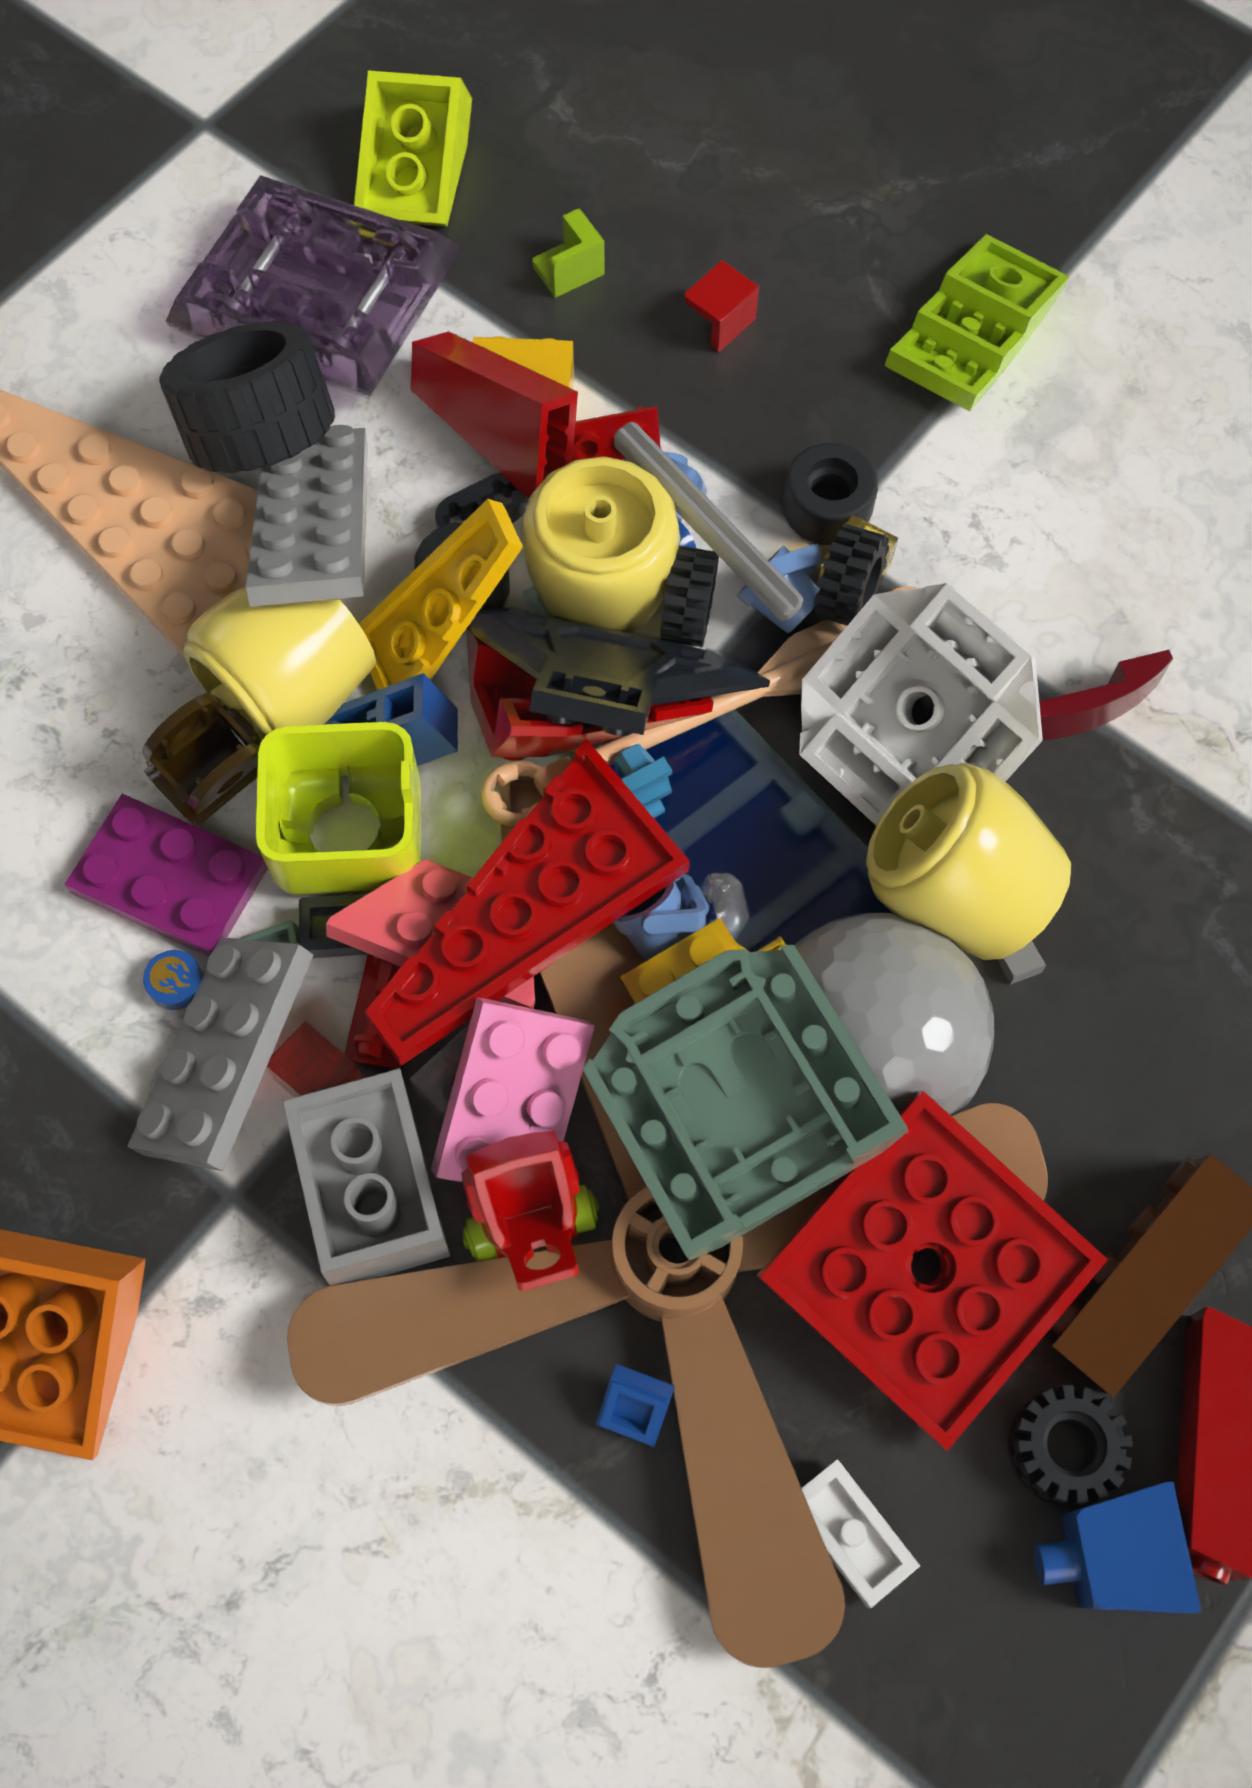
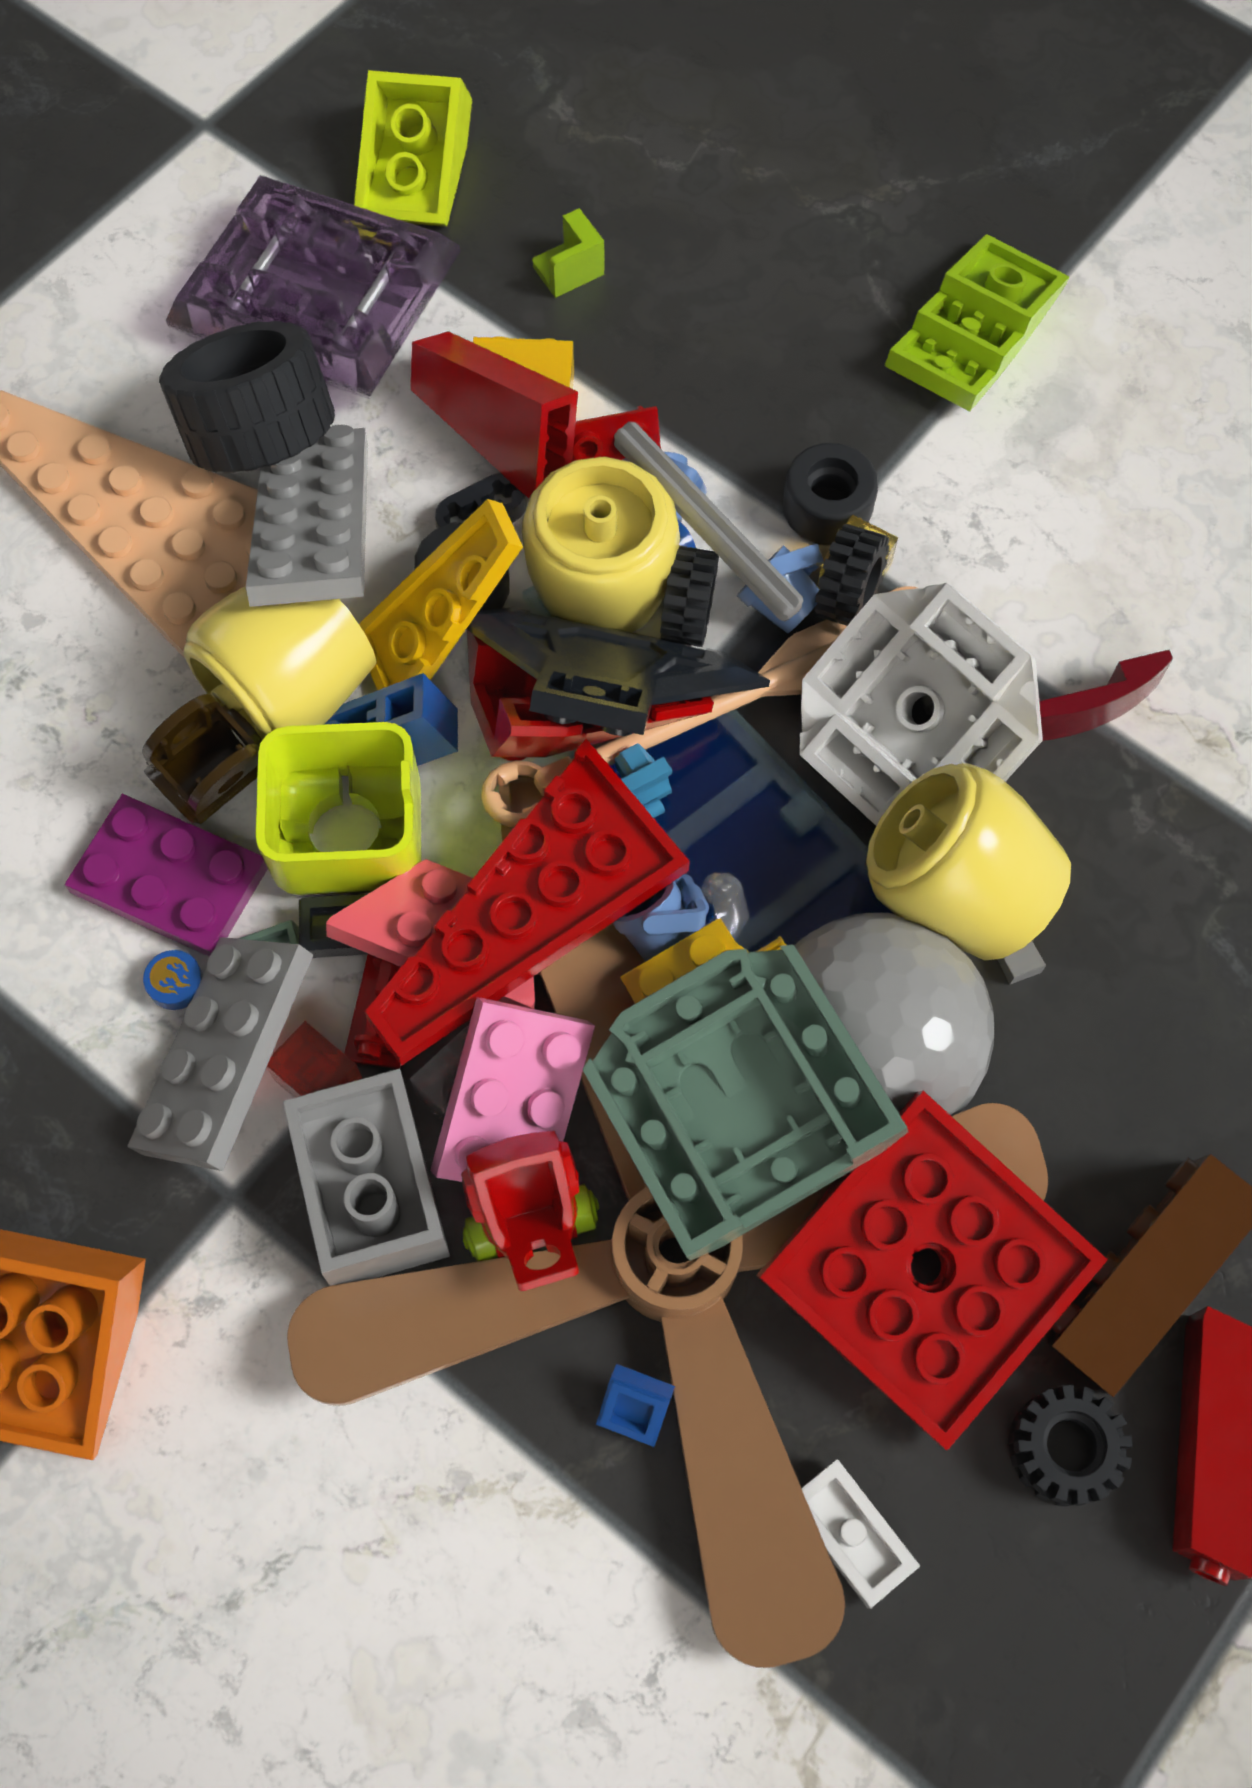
(726, 301): red panel -> none
(1124, 1555): blue torso -> none

